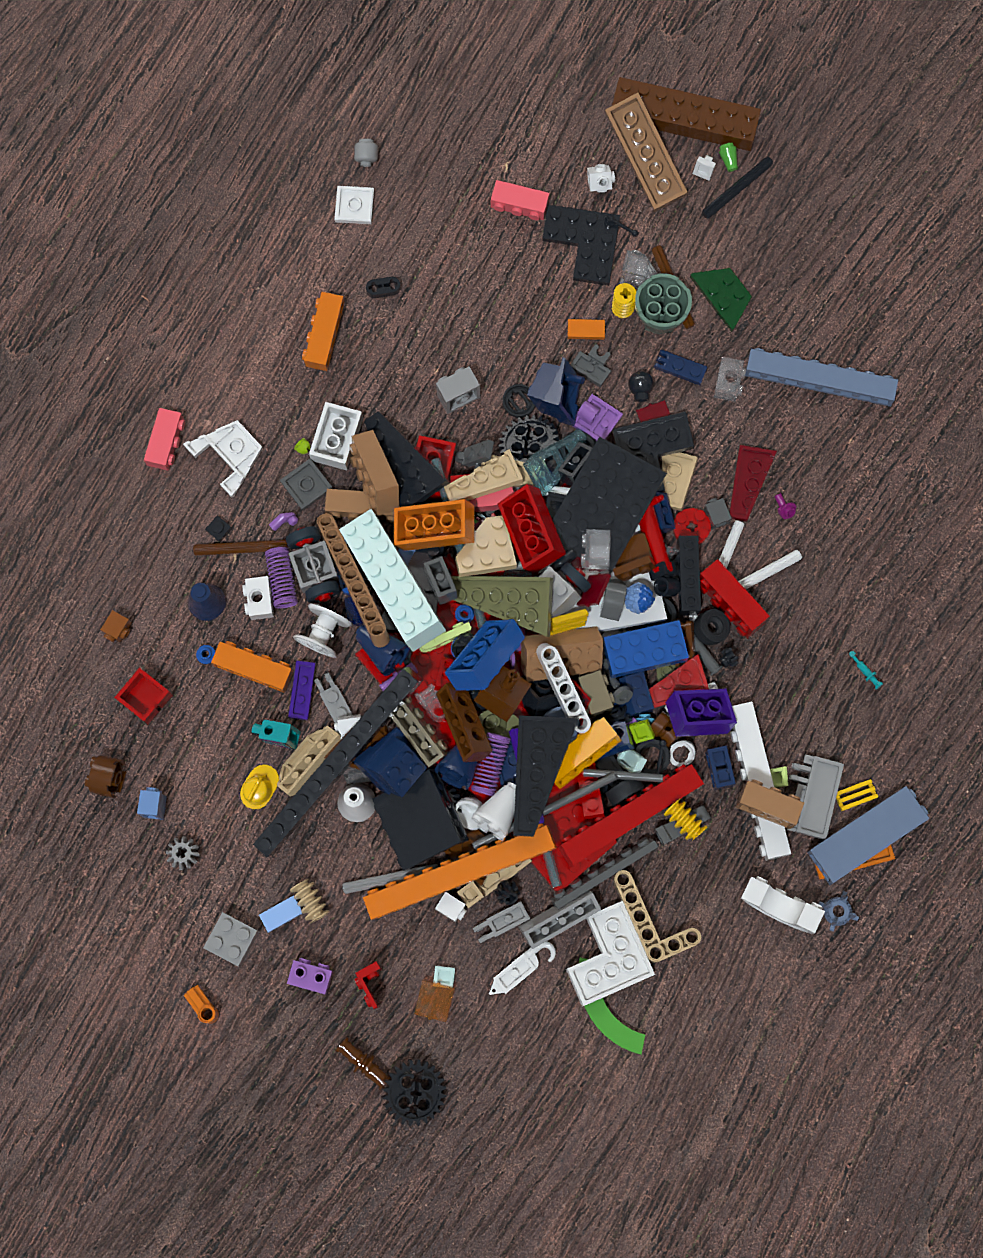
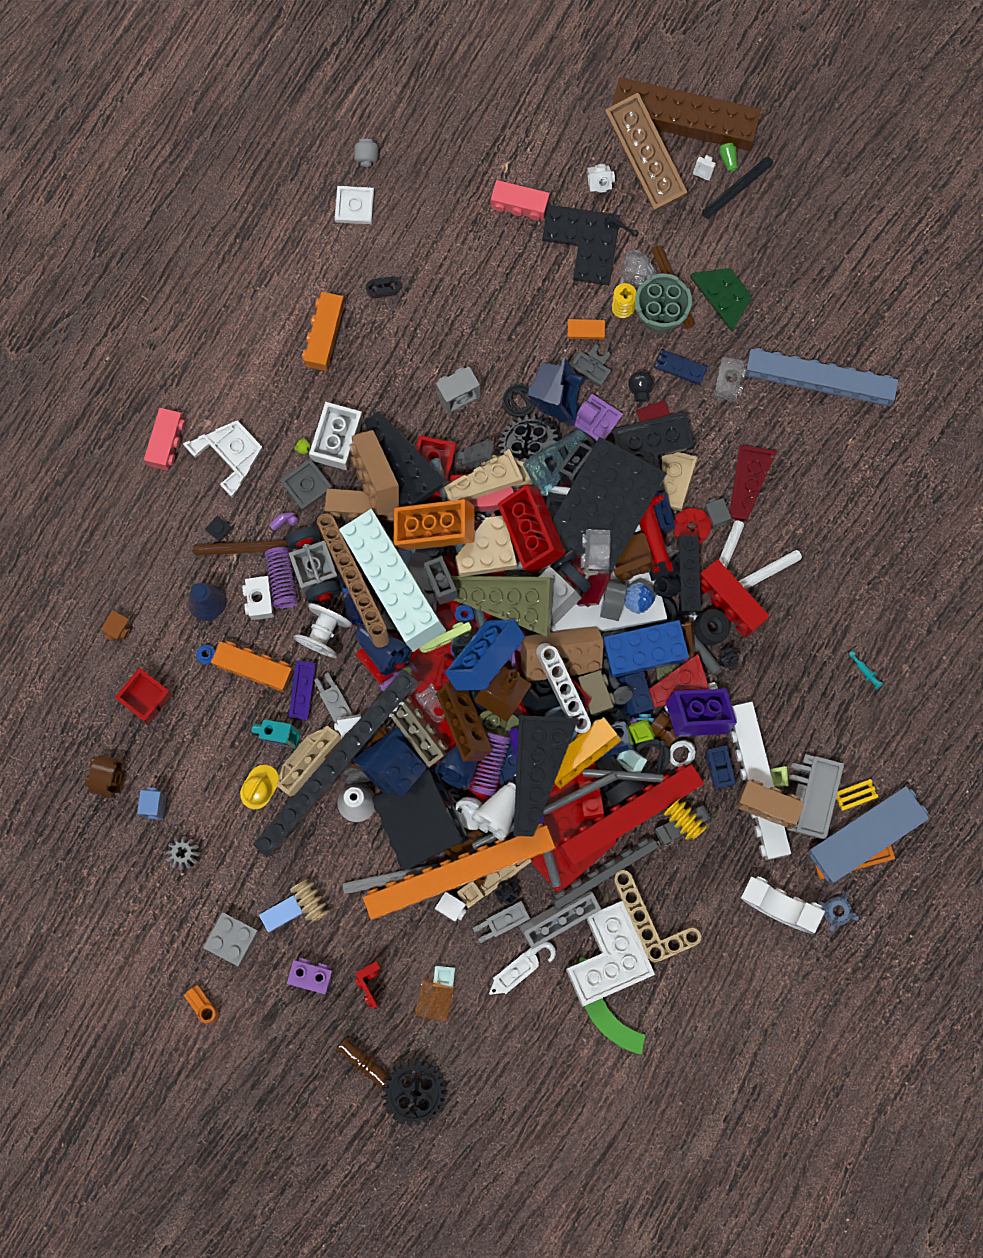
(568, 621): yellow tile -> none
(786, 510): magenta plate -> none

